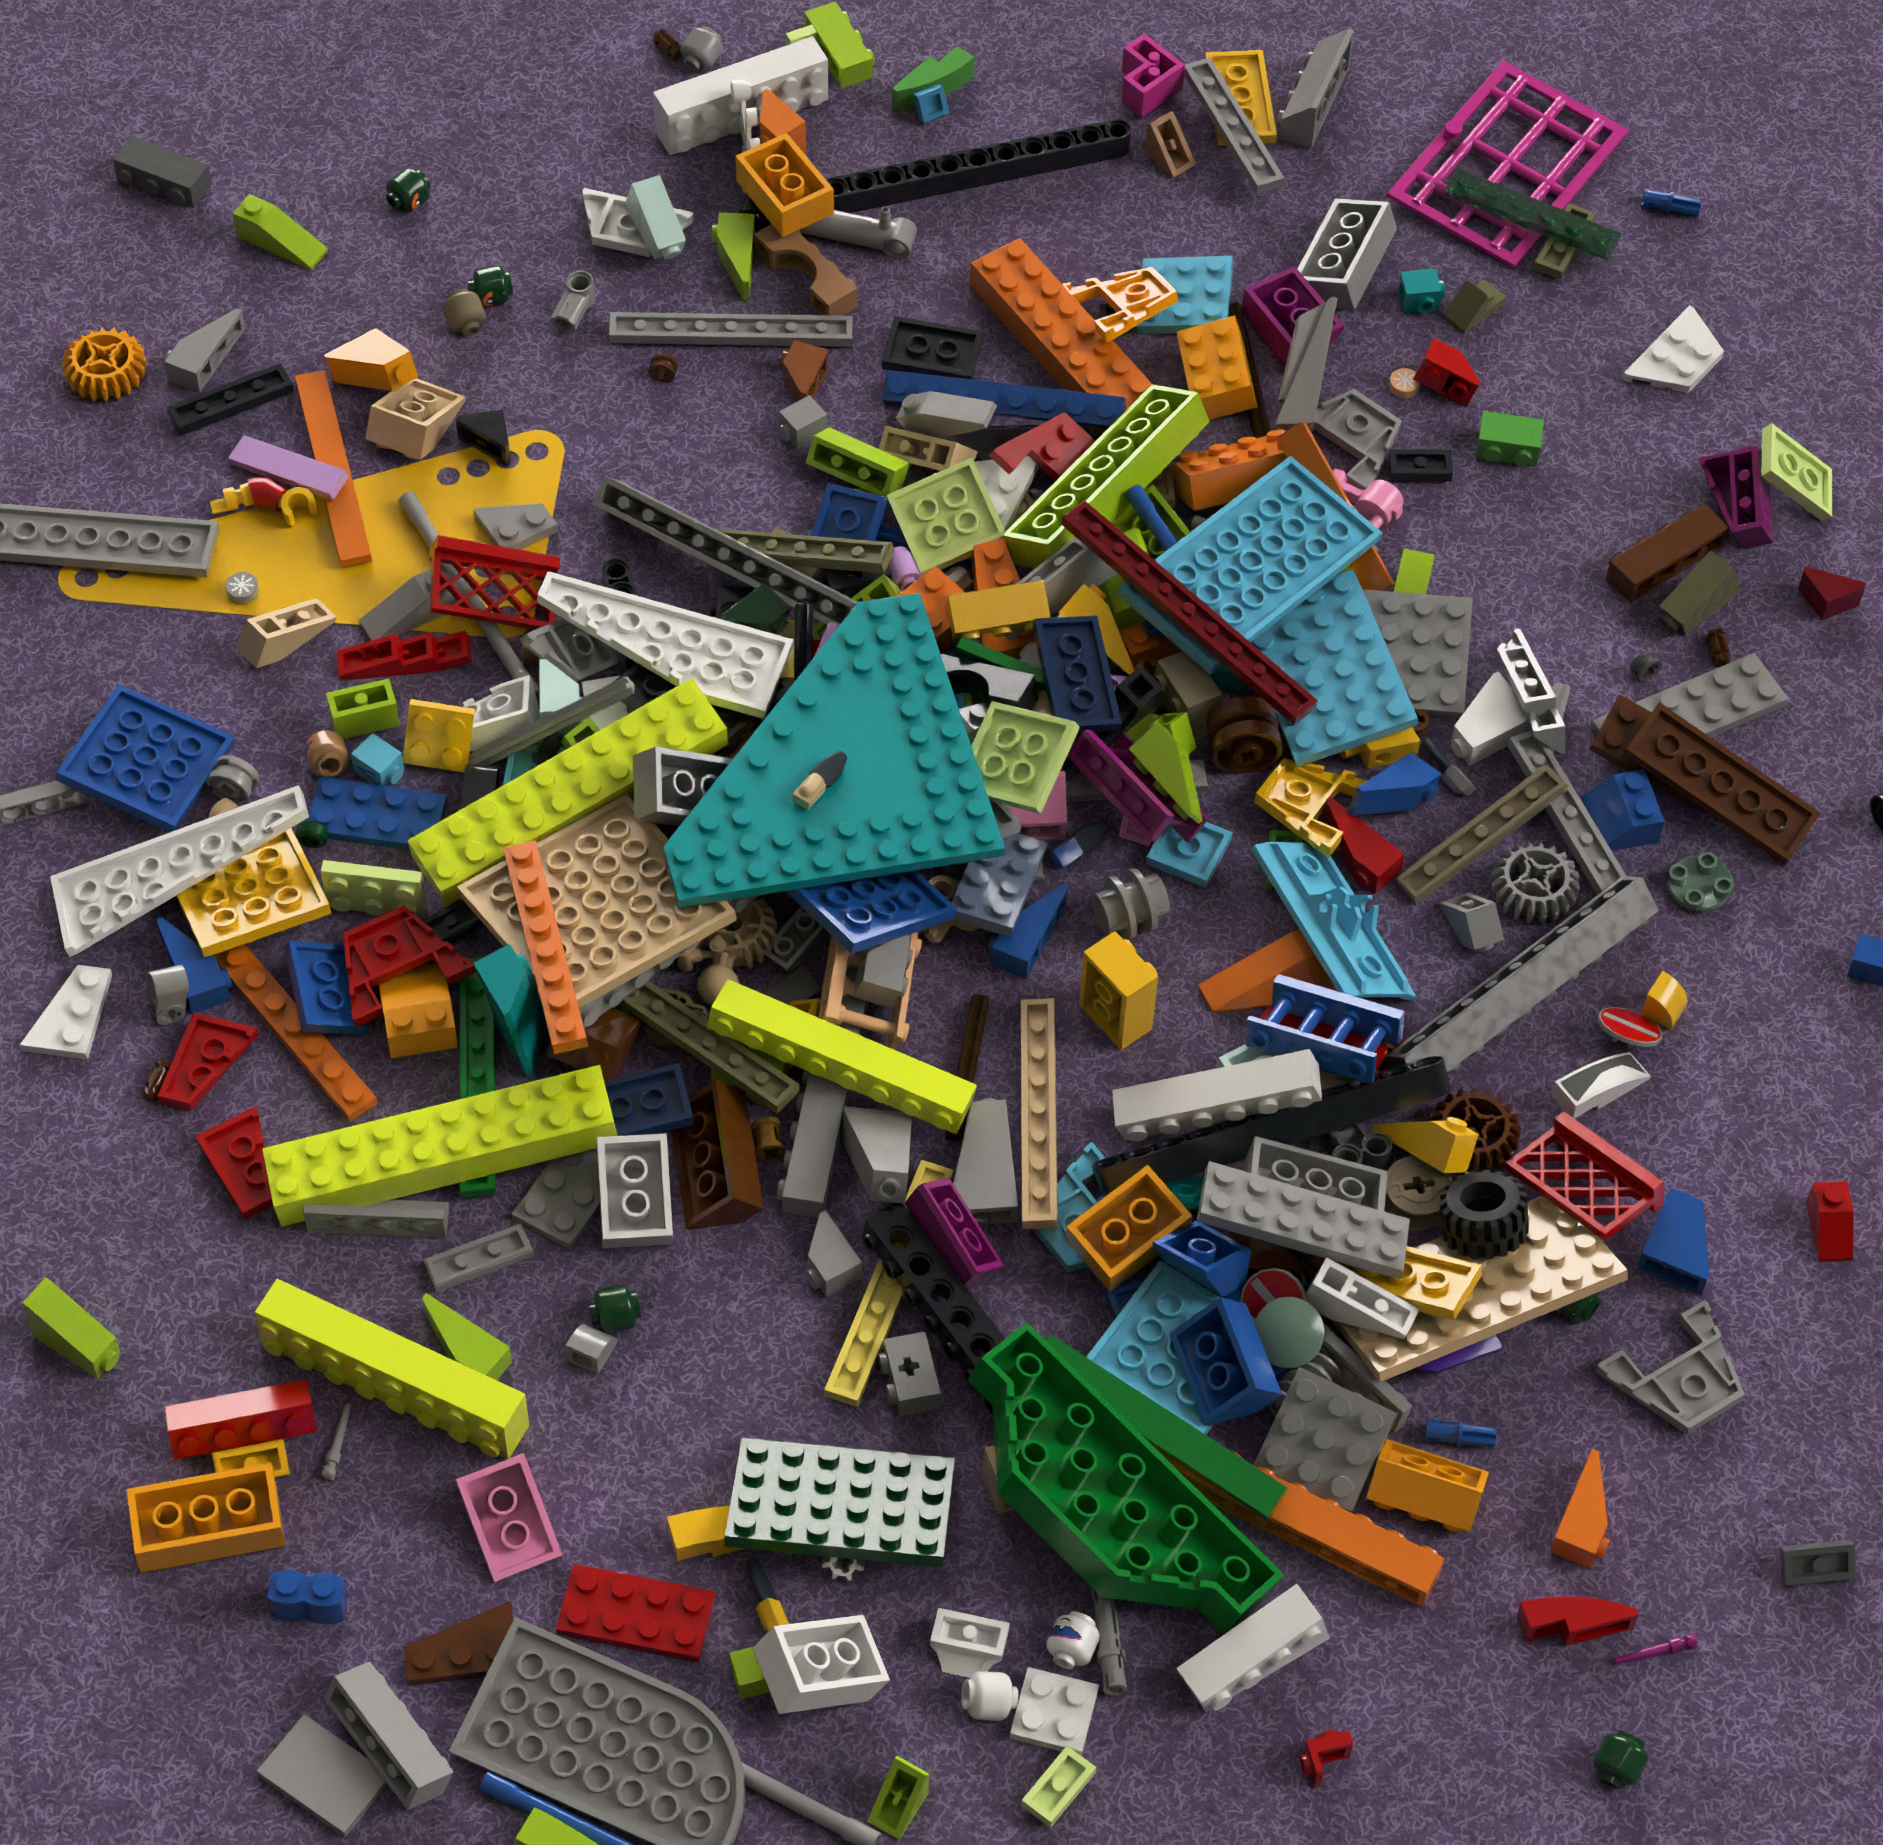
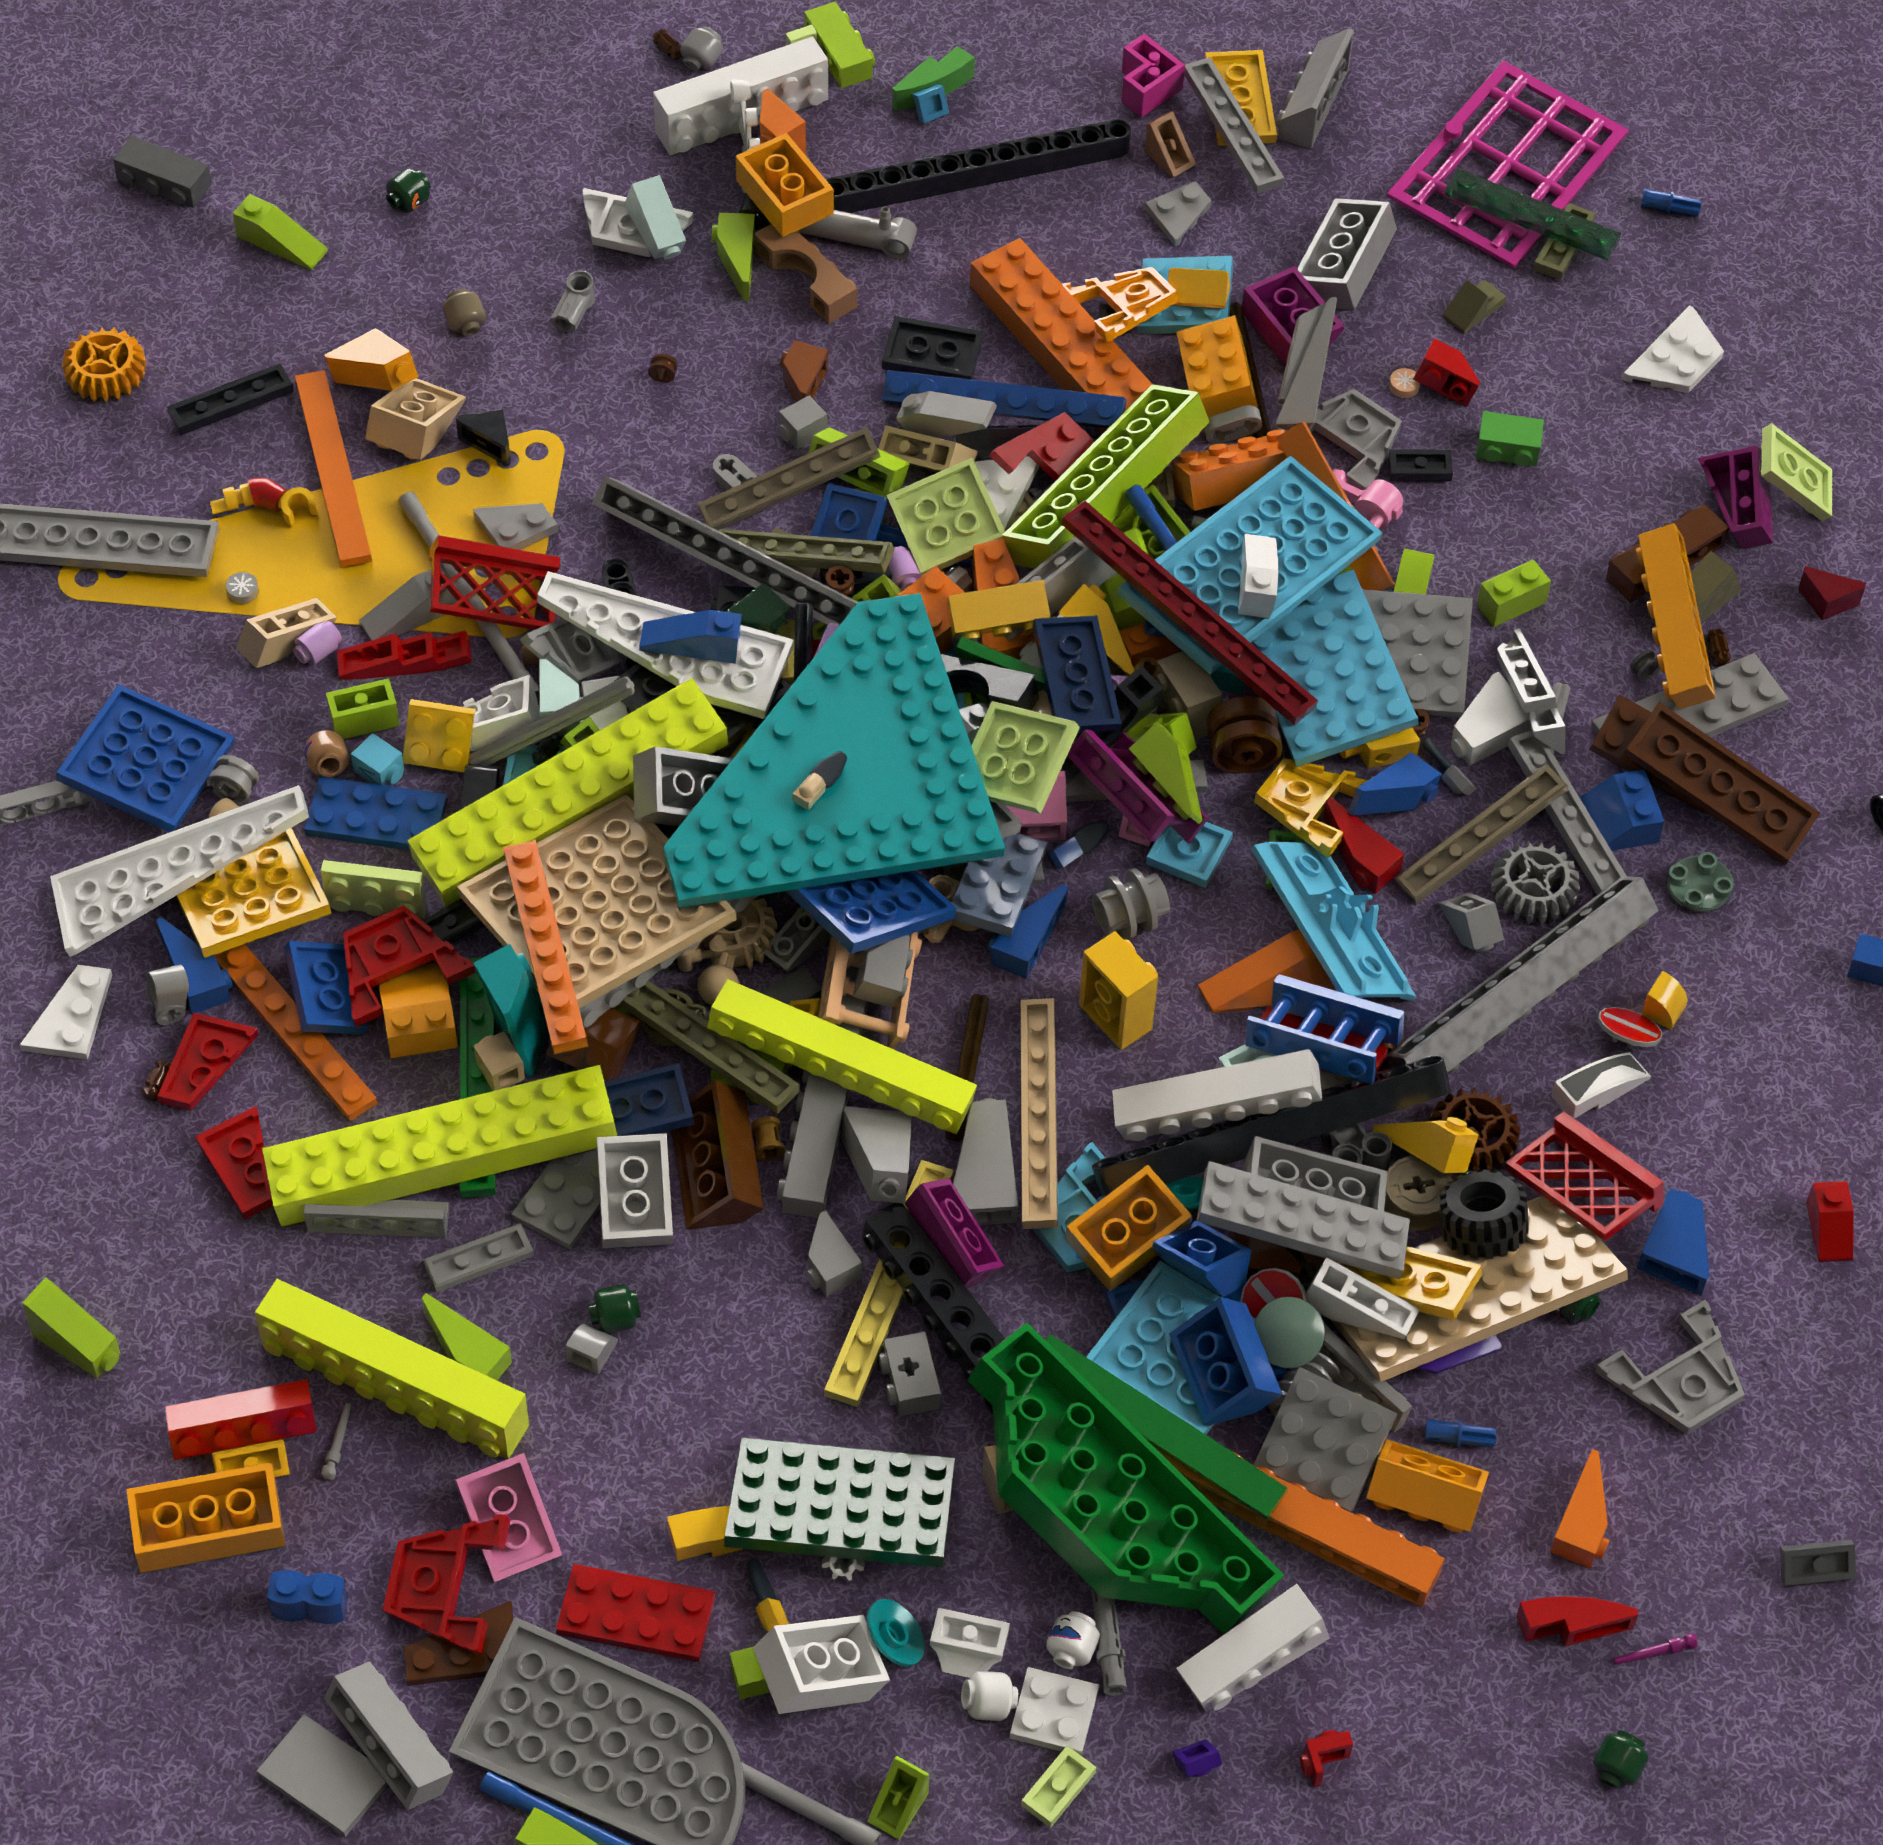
(201, 353): light grey slope -> none
(288, 467): lavender tile -> none
(311, 834): dark green tile -> none
(317, 643): none -> lavender brick
(429, 1578): none -> red wing
(491, 285): dark green head -> none
(499, 1061): none -> tan brick
(694, 635): none -> blue slope
(730, 329): light grey plate -> none
(739, 474): none -> light grey beam
(789, 480): none -> dark tan tile
(846, 575): none -> reddish brown bush
(895, 1632): none -> teal dish
(1178, 210): none -> light grey wing
(1197, 1758): none -> dark purple plate
(1200, 287): none -> yellow slope
(1233, 424): none -> light grey beam
(1258, 576): none -> white slope
(1420, 291): teal brick -> none
(1513, 593): none -> lime brick
(1676, 617): none -> light orange brick

